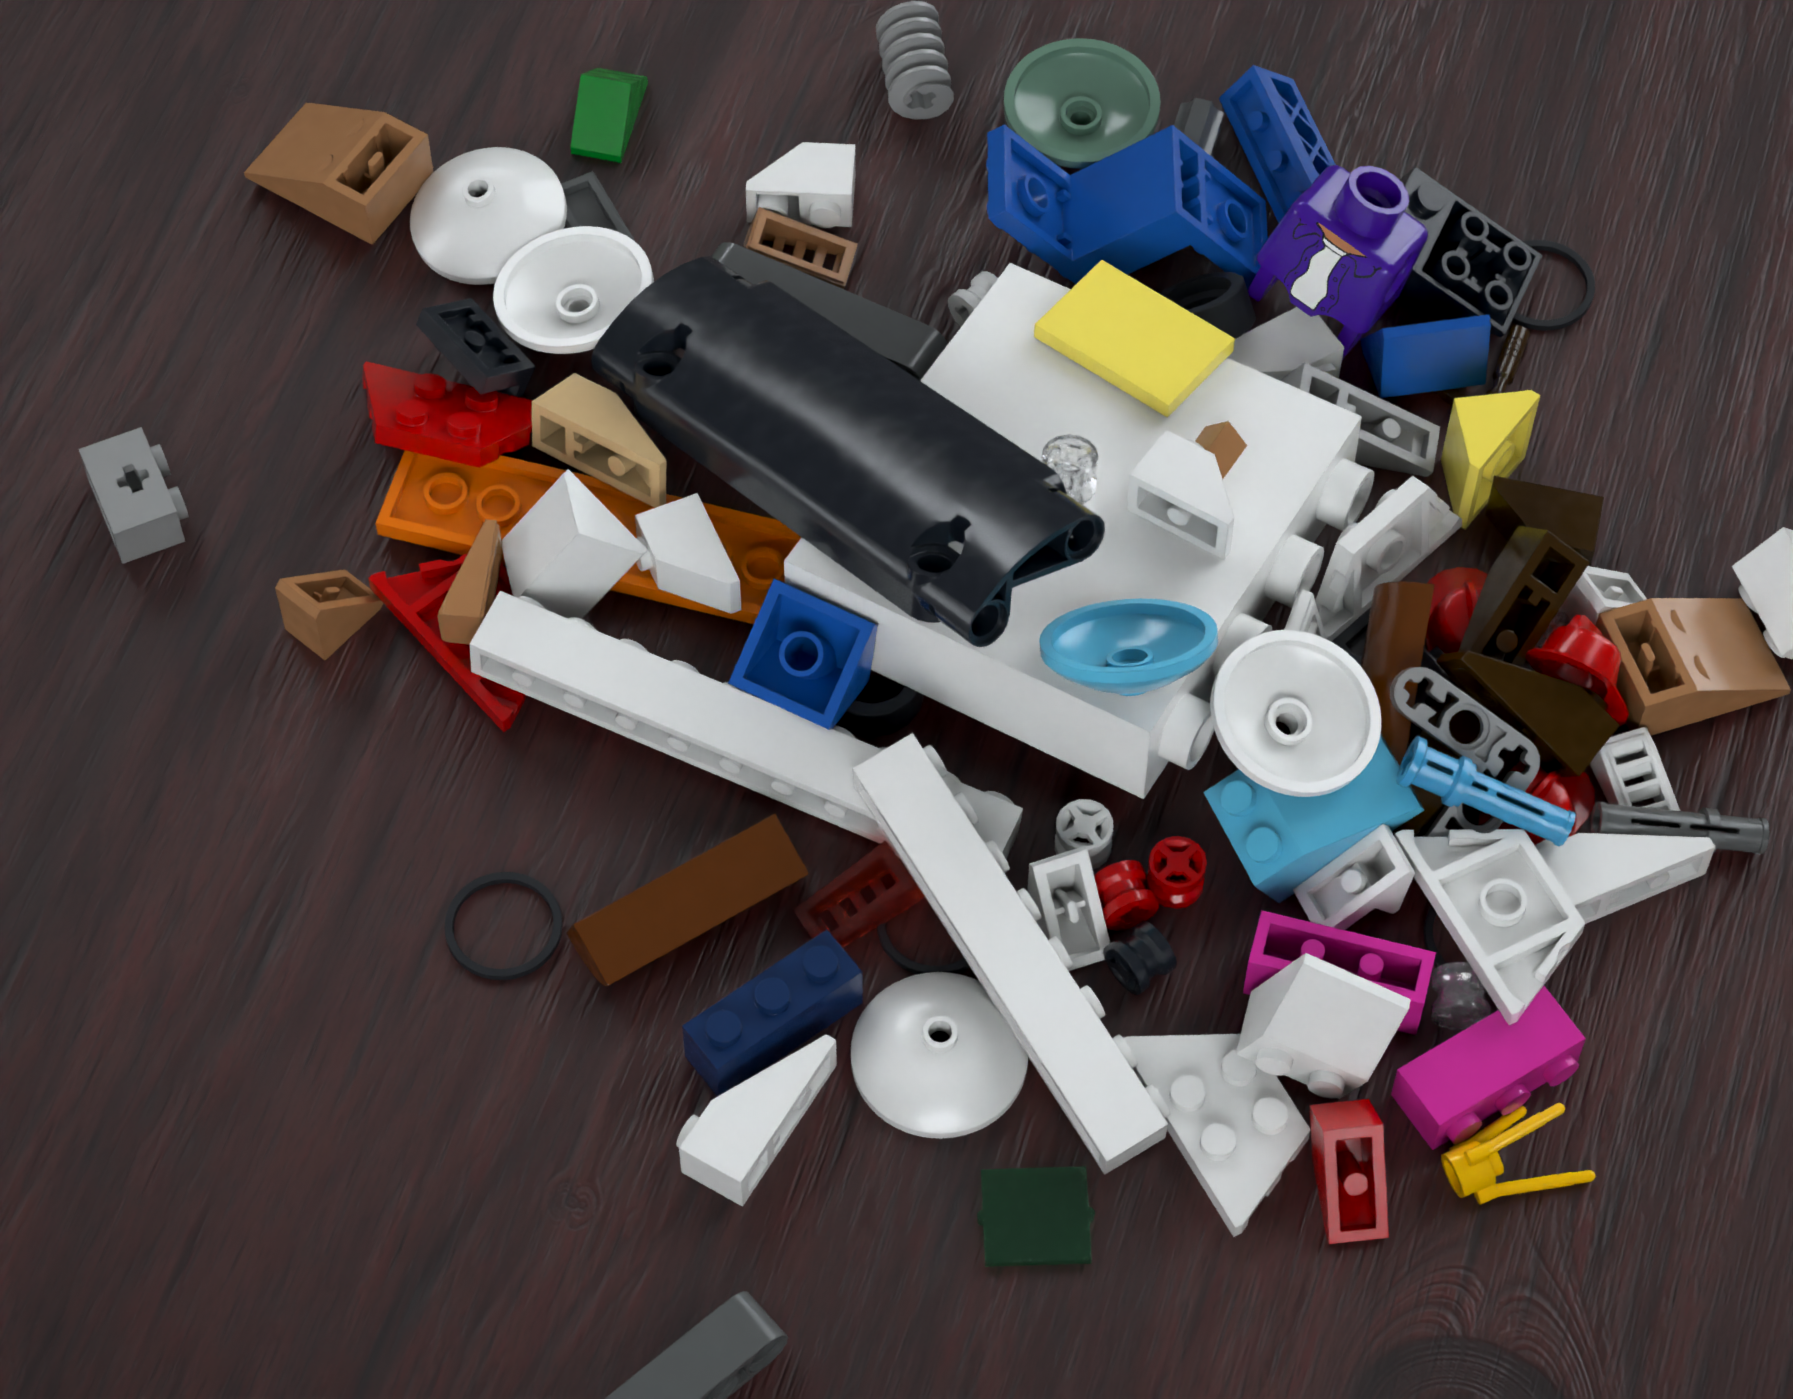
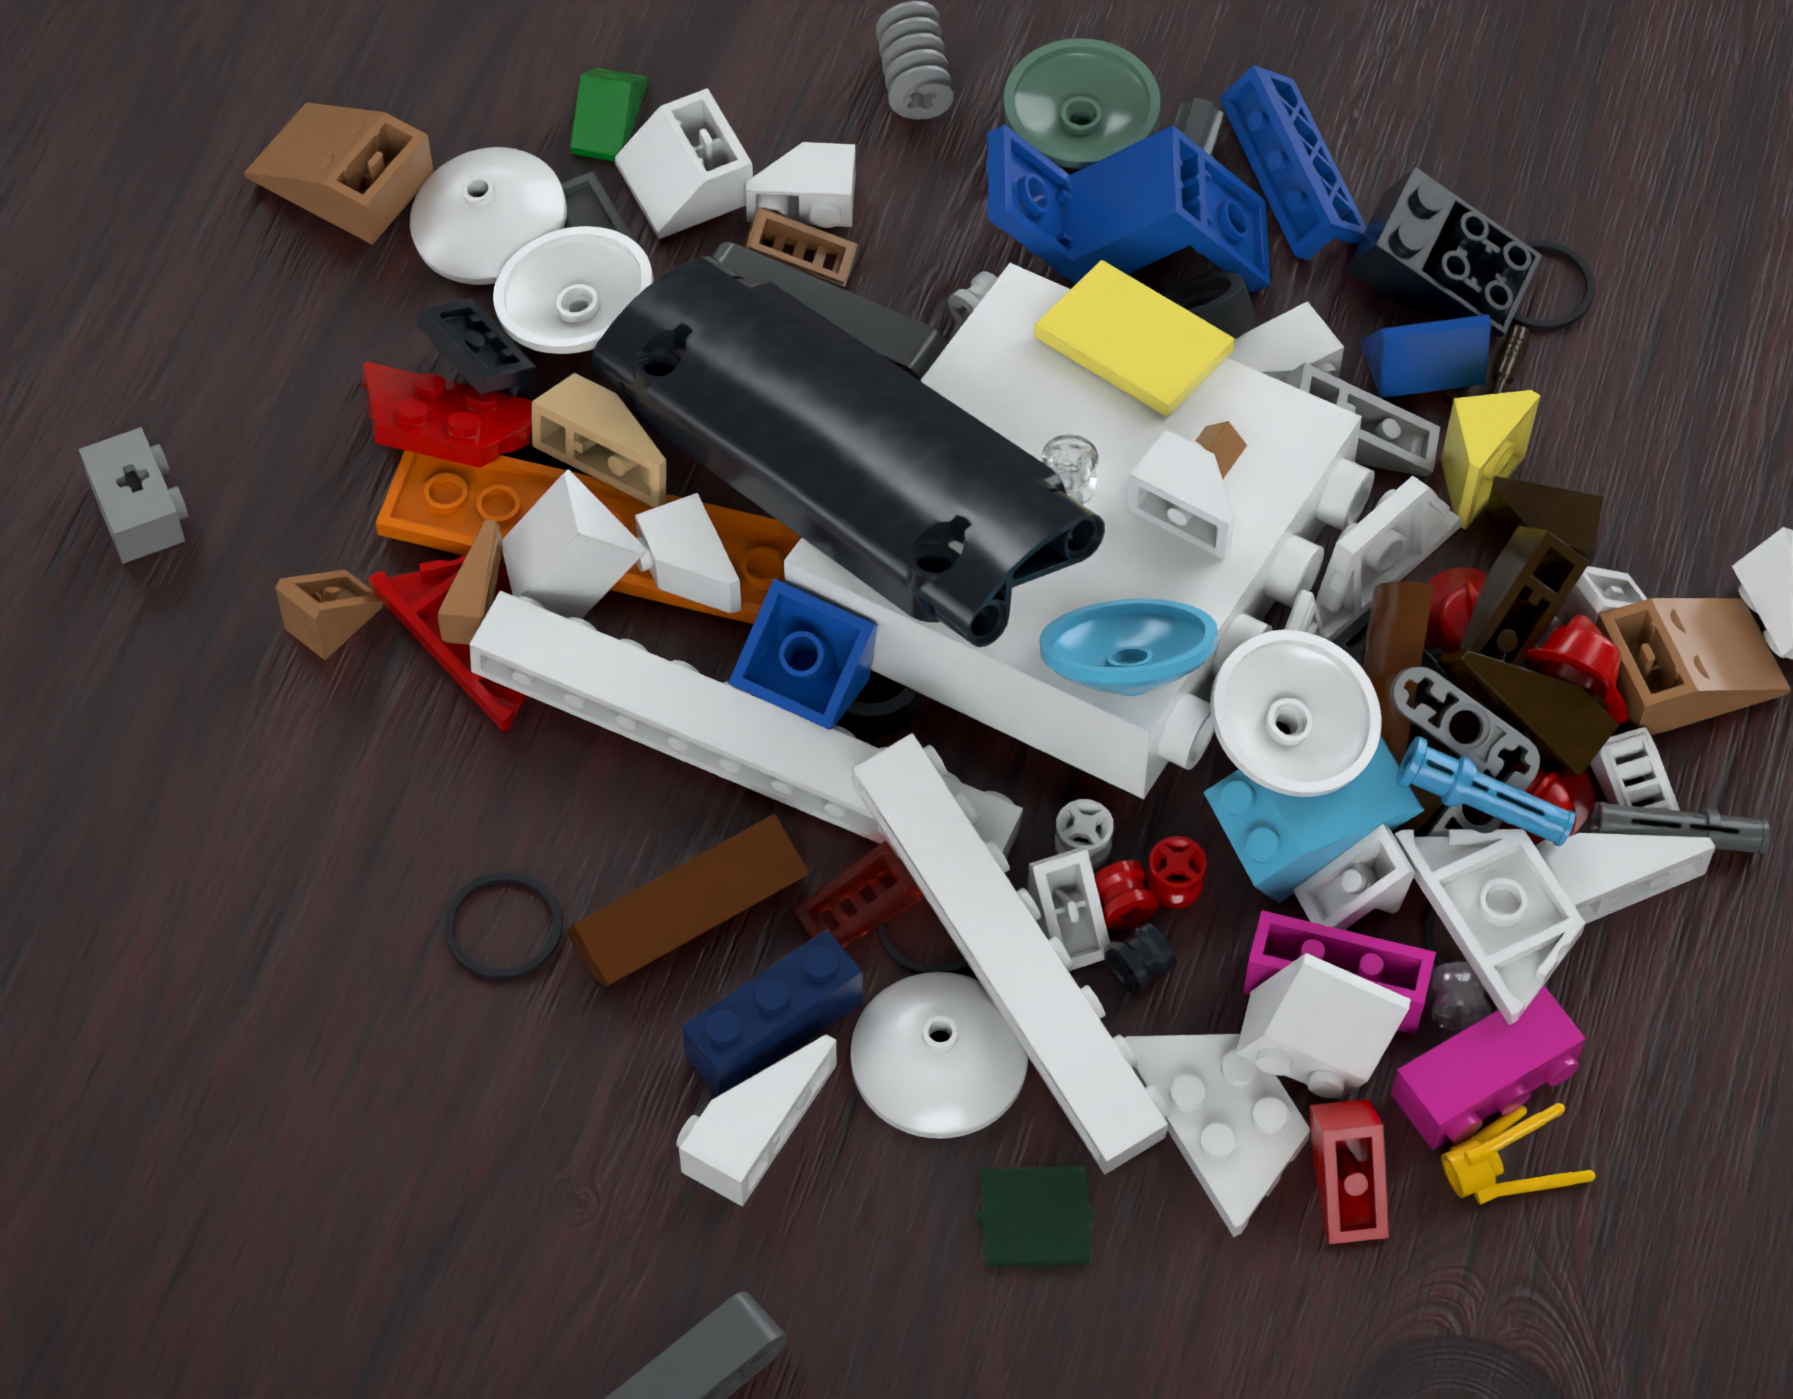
(685, 165): none -> white slope
(1344, 249): dark purple piece -> none

